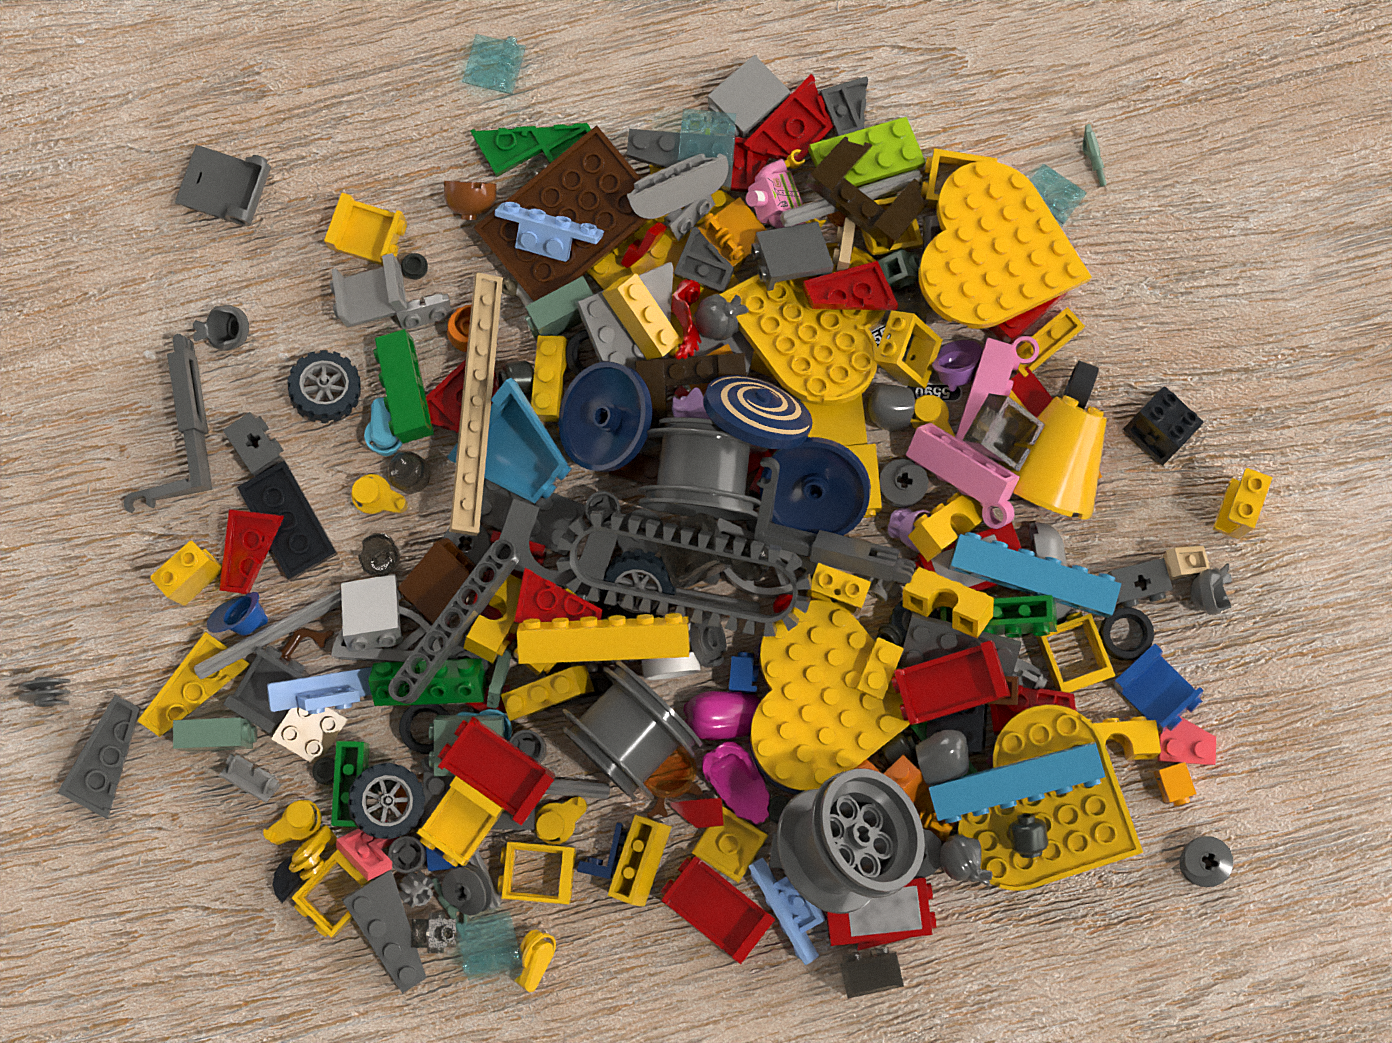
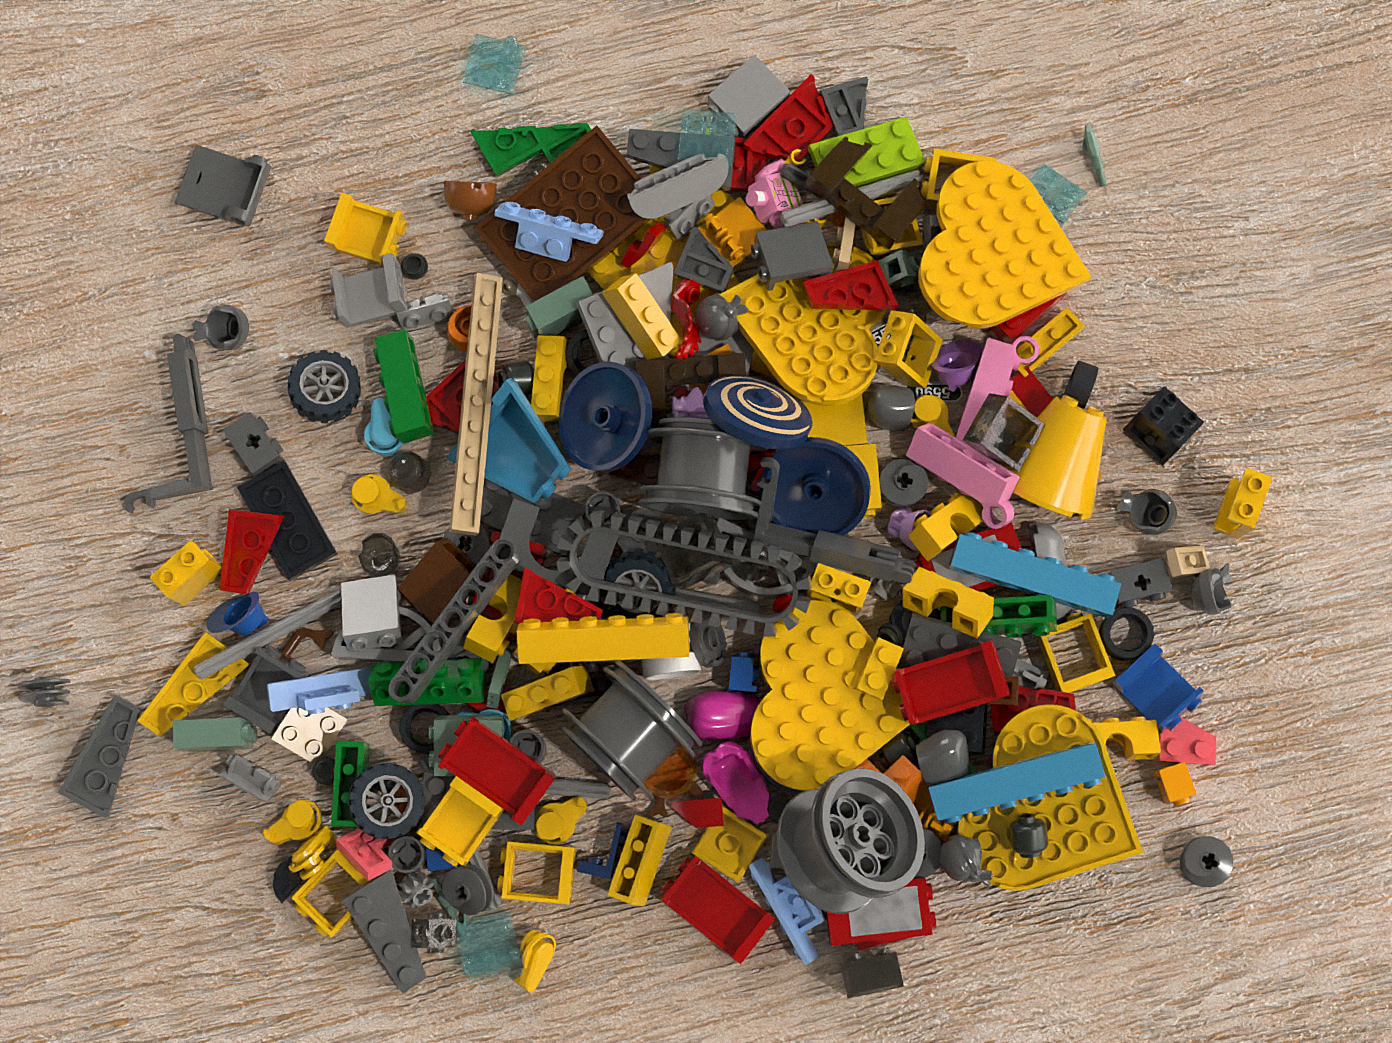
(797, 177): none -> dark grey axle
(1149, 511): none -> dark grey hat

